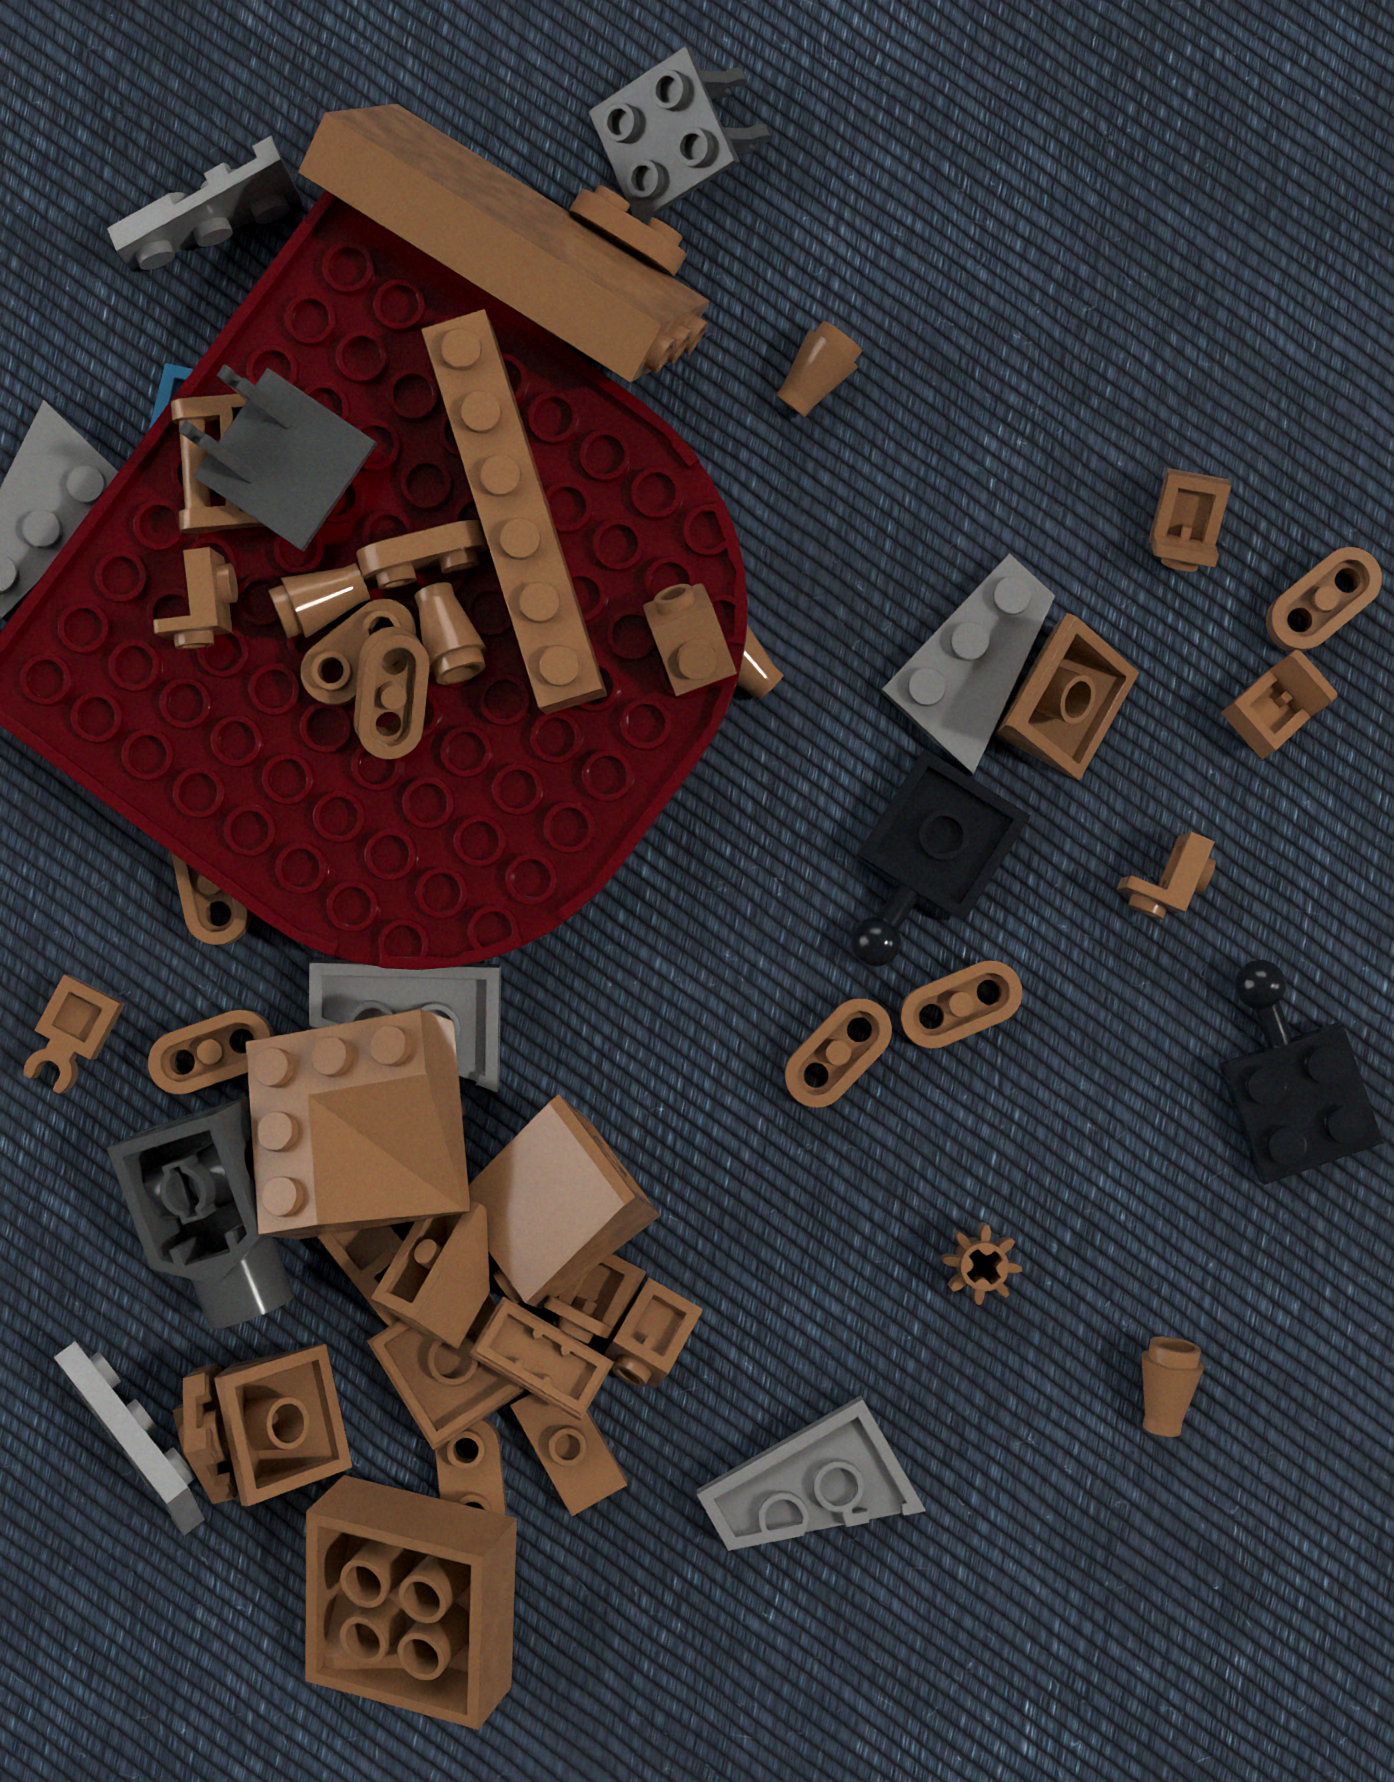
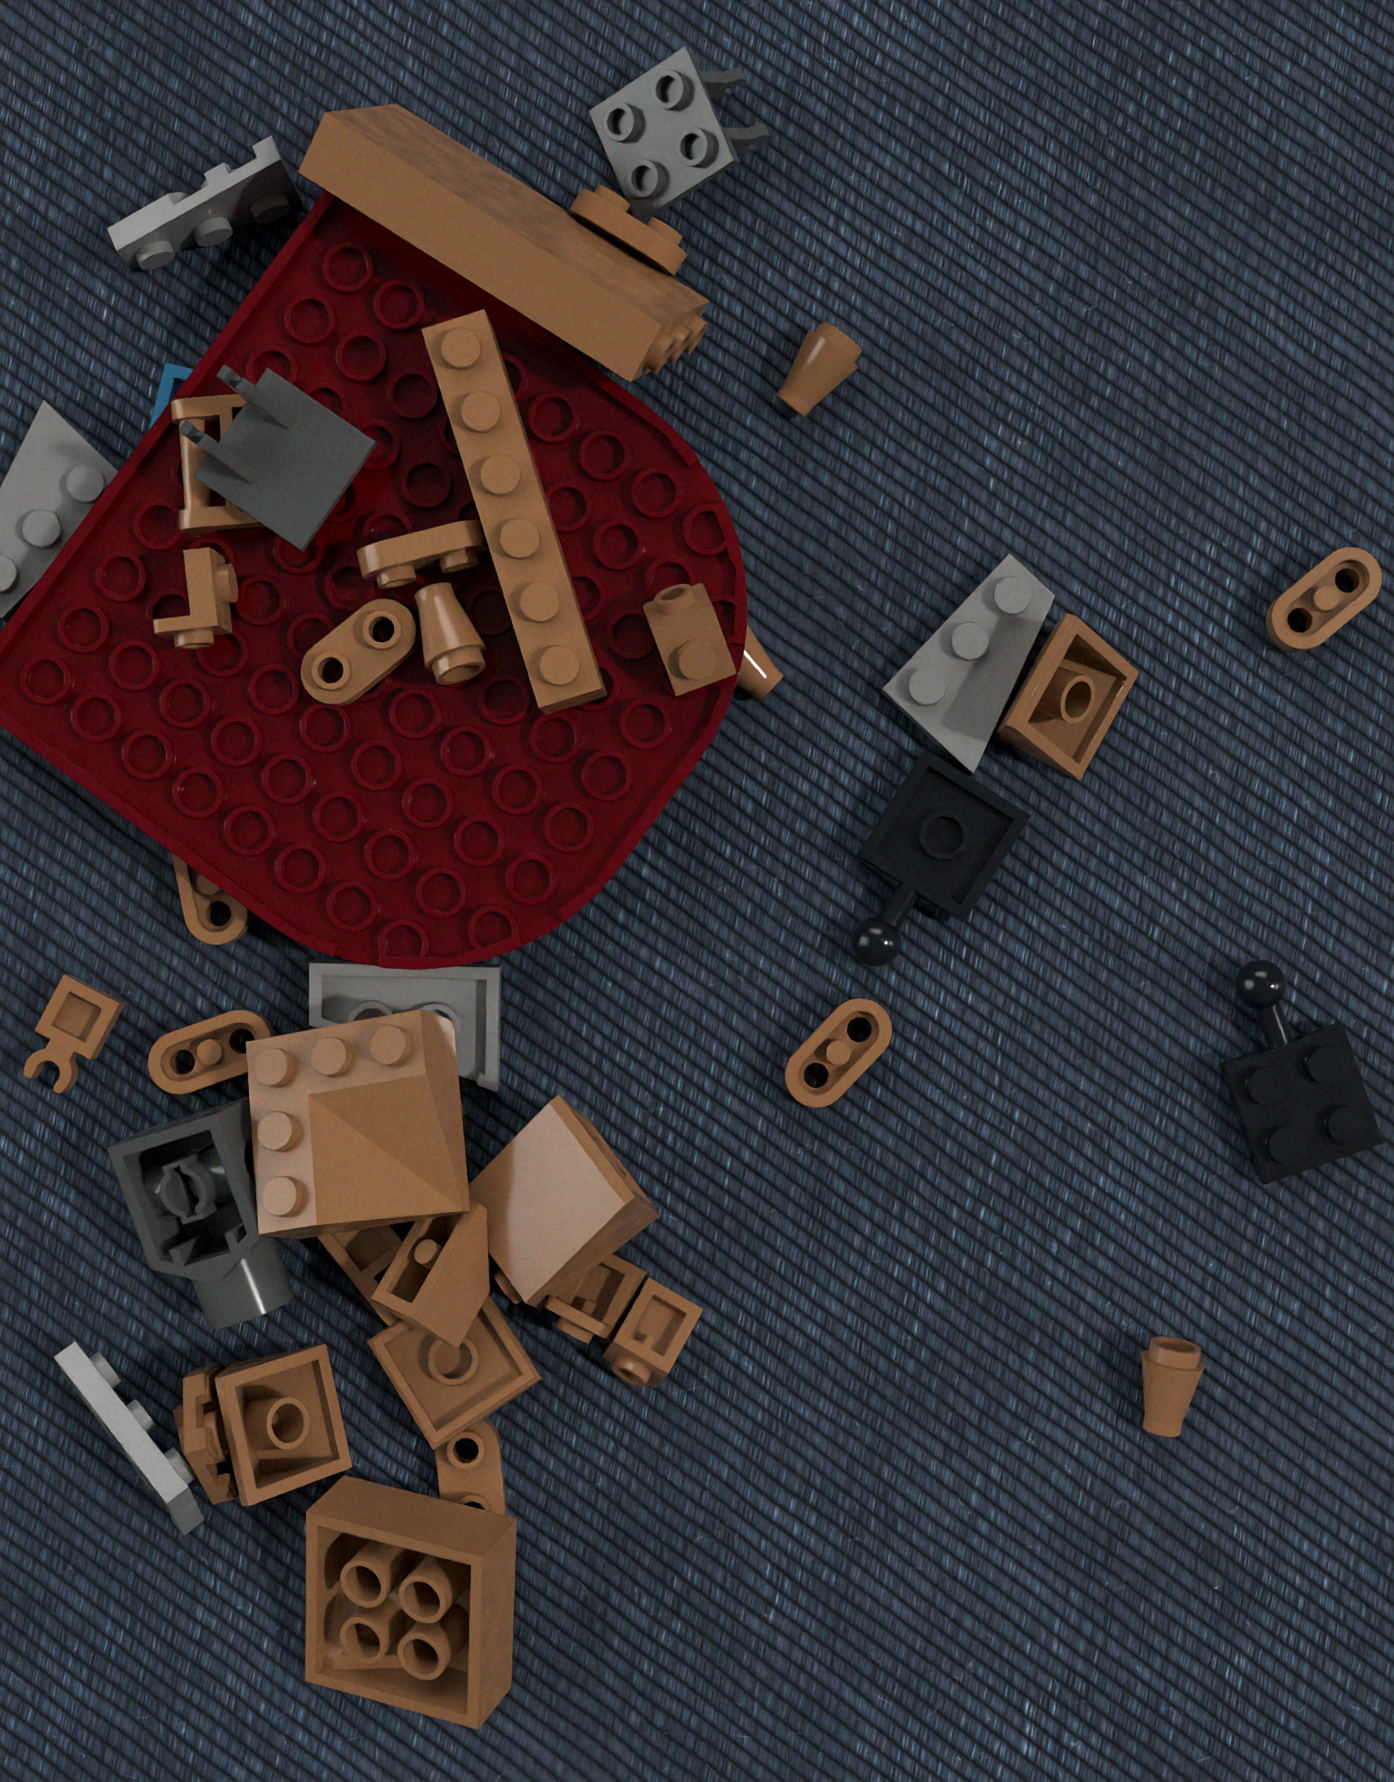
(317, 598): medium nougat cone -> none
(391, 689): medium nougat plate -> none
(541, 1358): medium nougat plate -> none
(570, 1452): medium nougat plate -> none
(811, 1481): light grey wing -> none
(959, 1004): medium nougat plate -> none
(998, 1262): medium nougat gear -> none
(1185, 873): medium nougat bracket -> none
(1189, 519): medium nougat bracket -> none
(1279, 703): medium nougat bracket -> none

